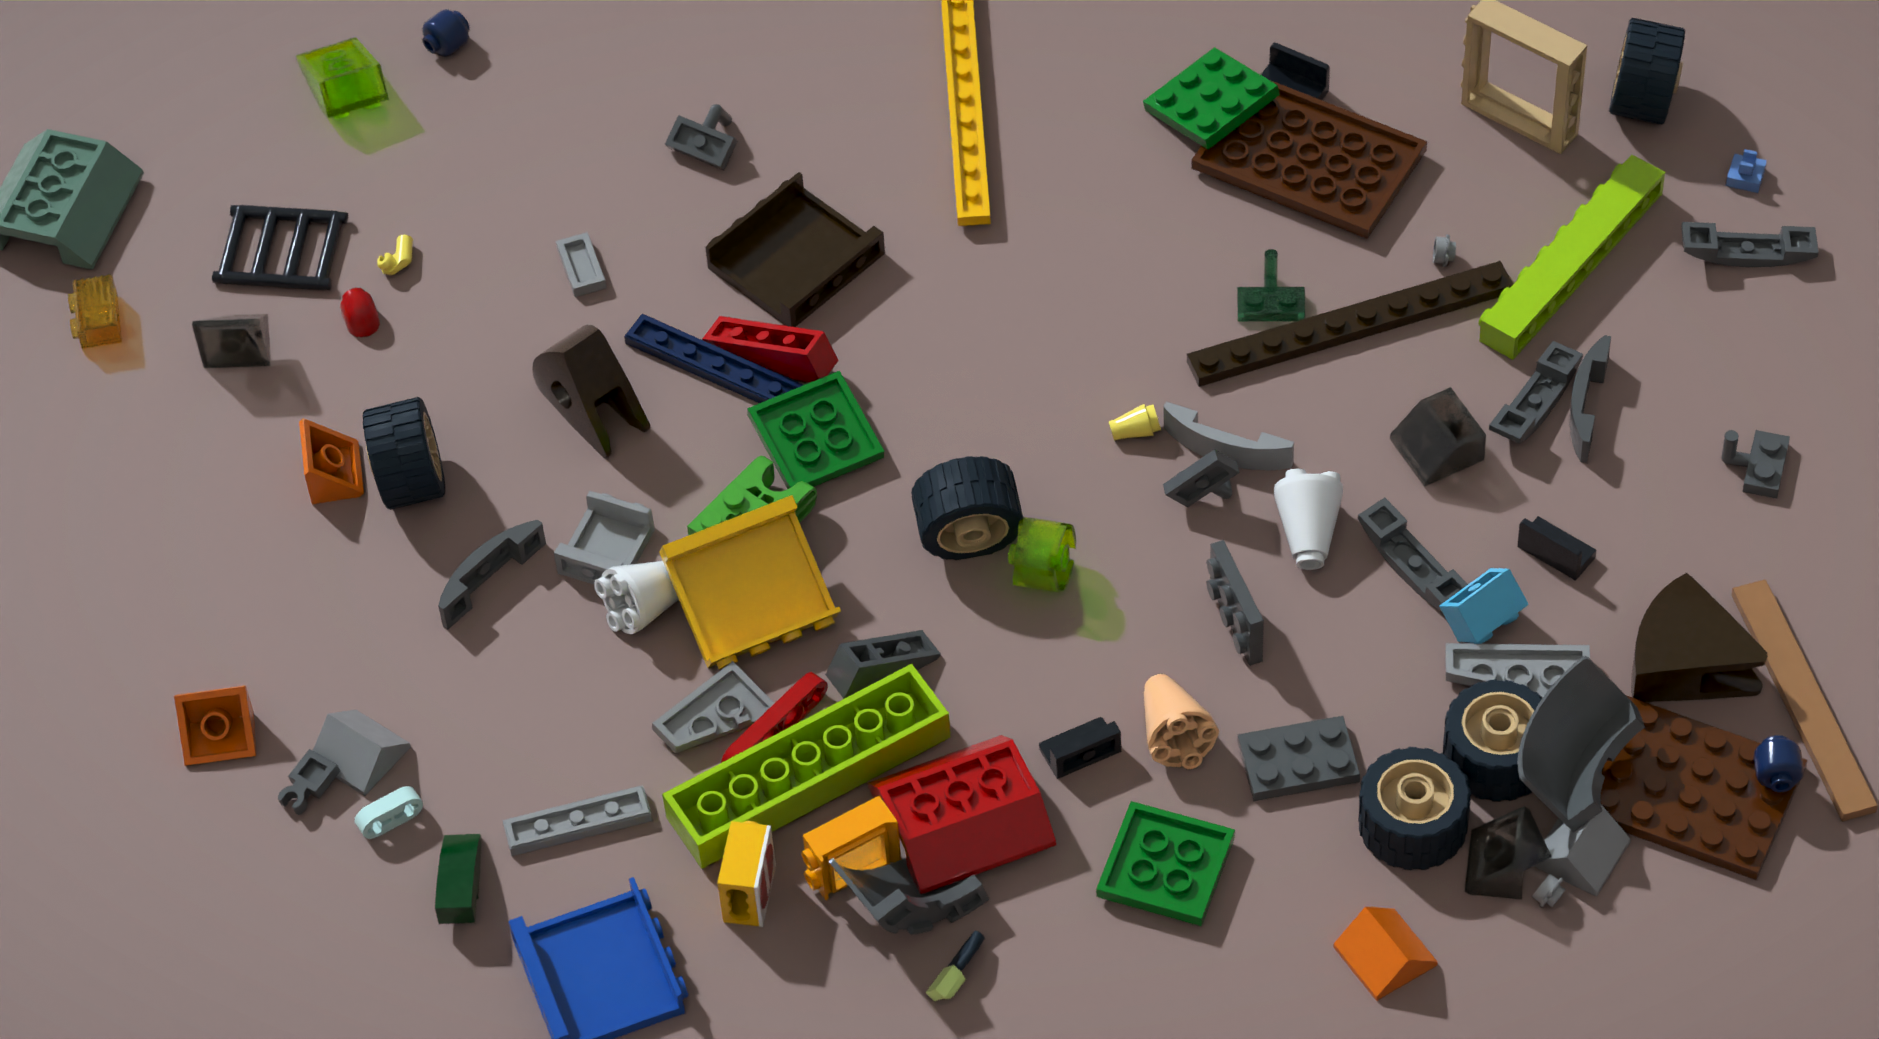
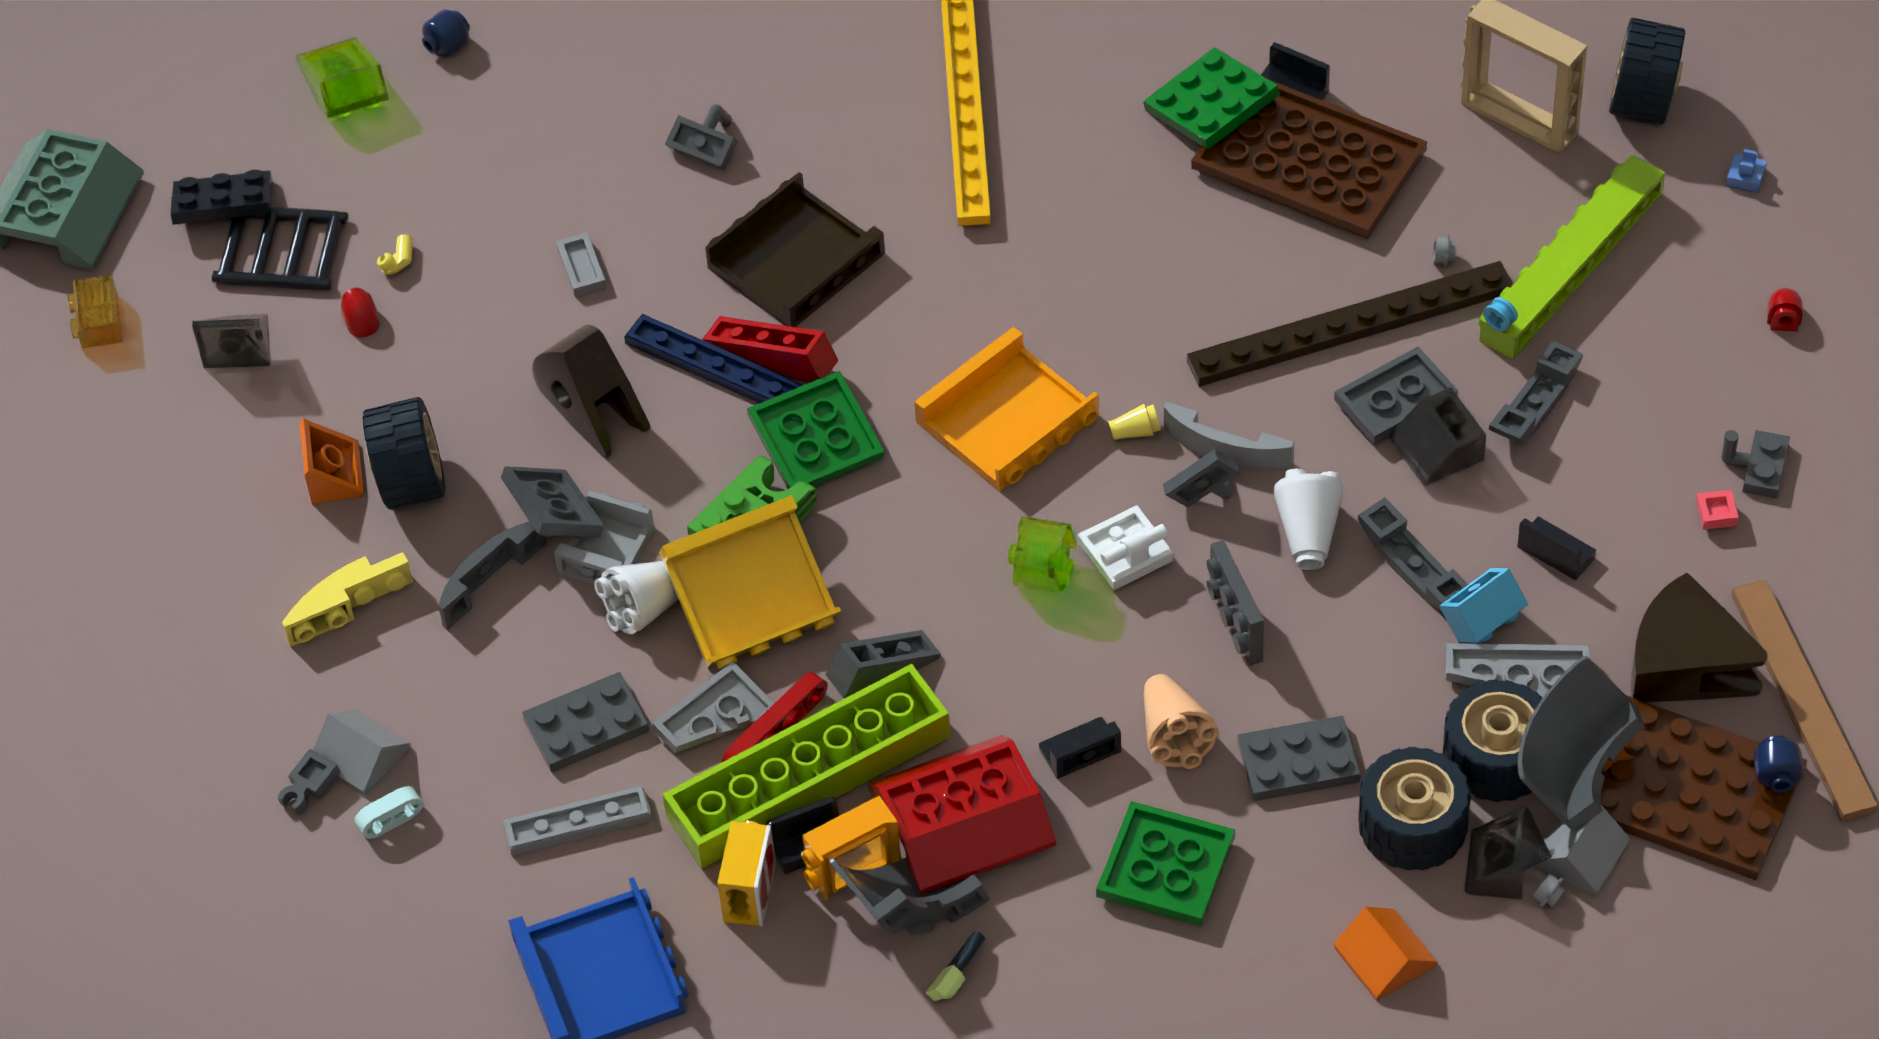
(216, 725): orange slope -> none
(221, 197): none -> black plate
(332, 600): none -> light yellow slope
(458, 879): dark green slope -> none
(552, 502): none -> dark grey plate
(585, 721): none -> dark grey plate
(790, 828): none -> black panel
(967, 508): black wheel -> none
(1004, 411): none -> light orange panel
(1126, 547): none -> white plate
(1270, 301): clear green plate -> none
(1390, 393): none -> dark grey plate
(1500, 314): none -> medium azure bush
(1591, 369): dark grey slope -> none
(1717, 509): none -> coral plate
(1749, 249): dark grey slope -> none
(1785, 310): none -> red piece

